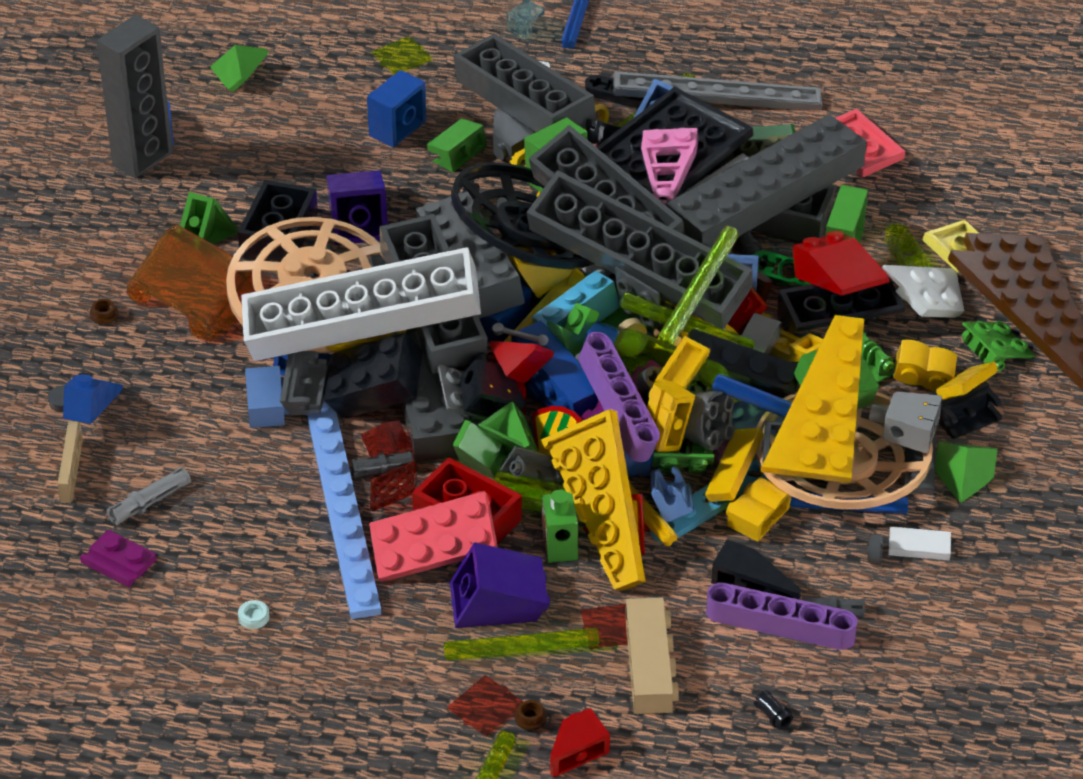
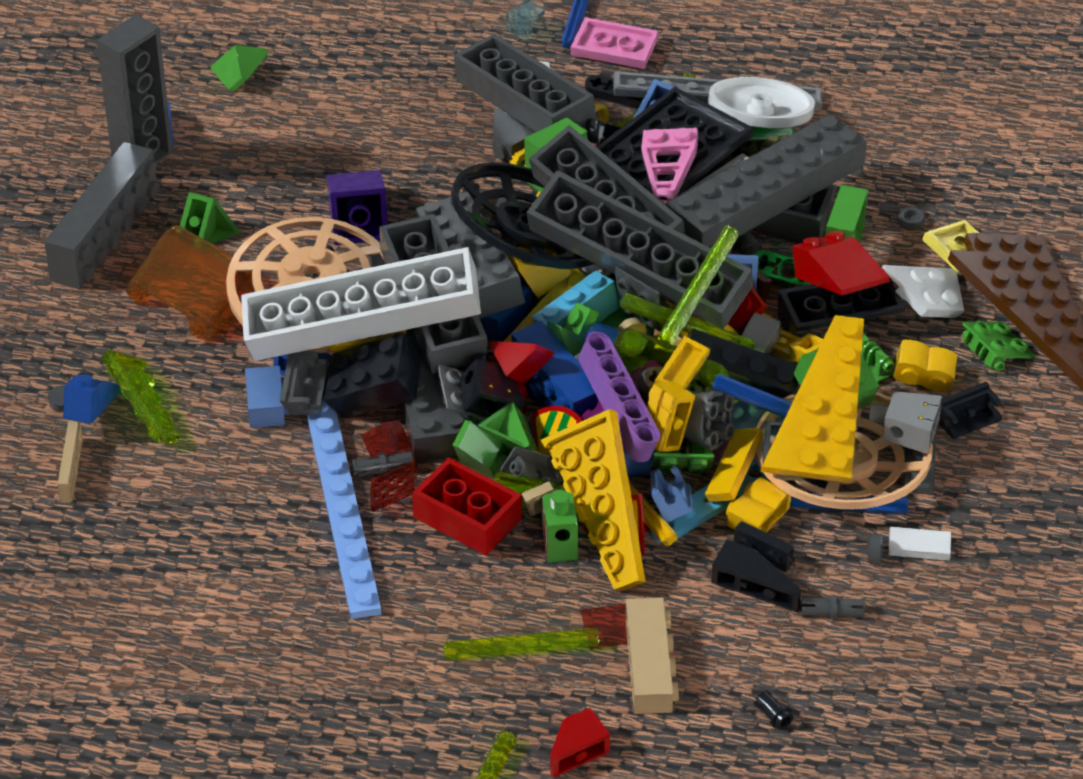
(101, 216): none -> dark grey brick
(103, 311): reddish brown plate -> none
(118, 558): magenta plate -> none
(138, 389): none -> clear neon green wing
(139, 501): light grey pin -> none
(253, 614): light aqua tile -> none
(275, 204): black brick -> none
(396, 108): blue brick -> none
(401, 55): clear neon green piece -> none
(431, 536): coral plate -> none
(458, 144): bright green hinge -> none
(485, 705): clear red piece -> none
(498, 329): light grey hinge -> none
(498, 588): dark purple slope -> none
(527, 708): reddish brown plate -> none
(533, 498): none -> tan tile
(614, 43): none -> bright pink plate
(762, 102): none -> white dish
(772, 548): none -> black plate
(781, 616): medium lavender beam -> none
(880, 148): coral plate -> none
(907, 243): clear neon green beam -> none
(911, 218): none -> dark grey tile
(964, 467): bright green slope -> none
(967, 380): yellow tile -> none

